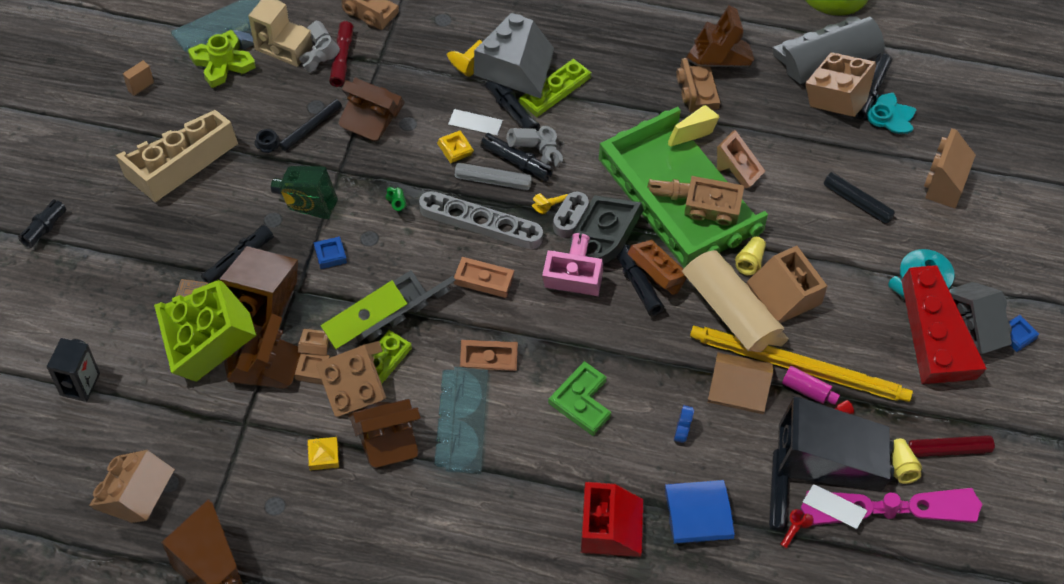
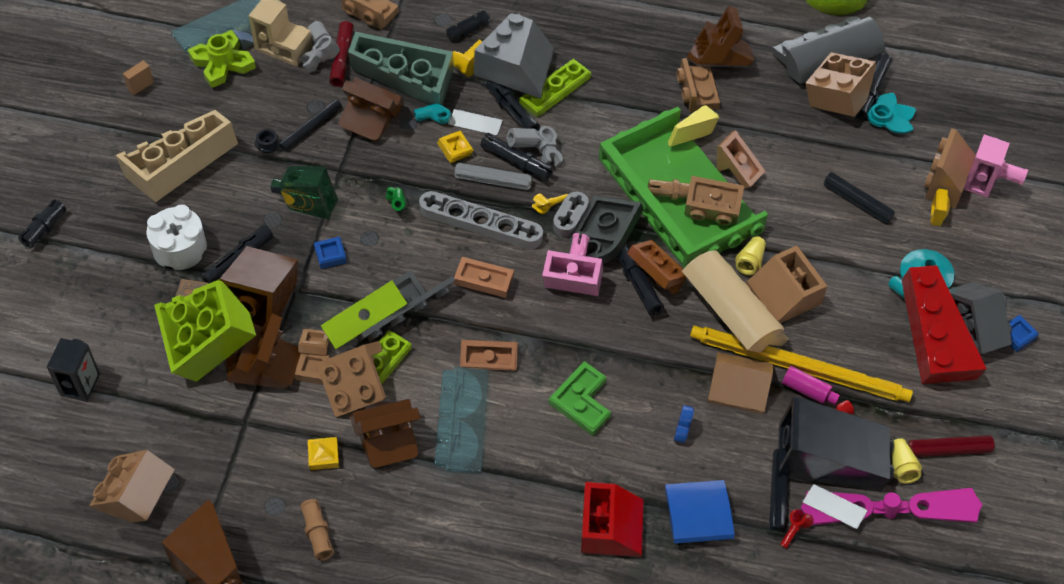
(176, 237): none -> white brick
(317, 529): none -> medium nougat pin
(404, 66): none -> sand green wedge
(434, 112): none -> teal arm
(468, 25): none -> black axle
(939, 207): none -> yellow tile
(990, 165): none -> bright pink brick

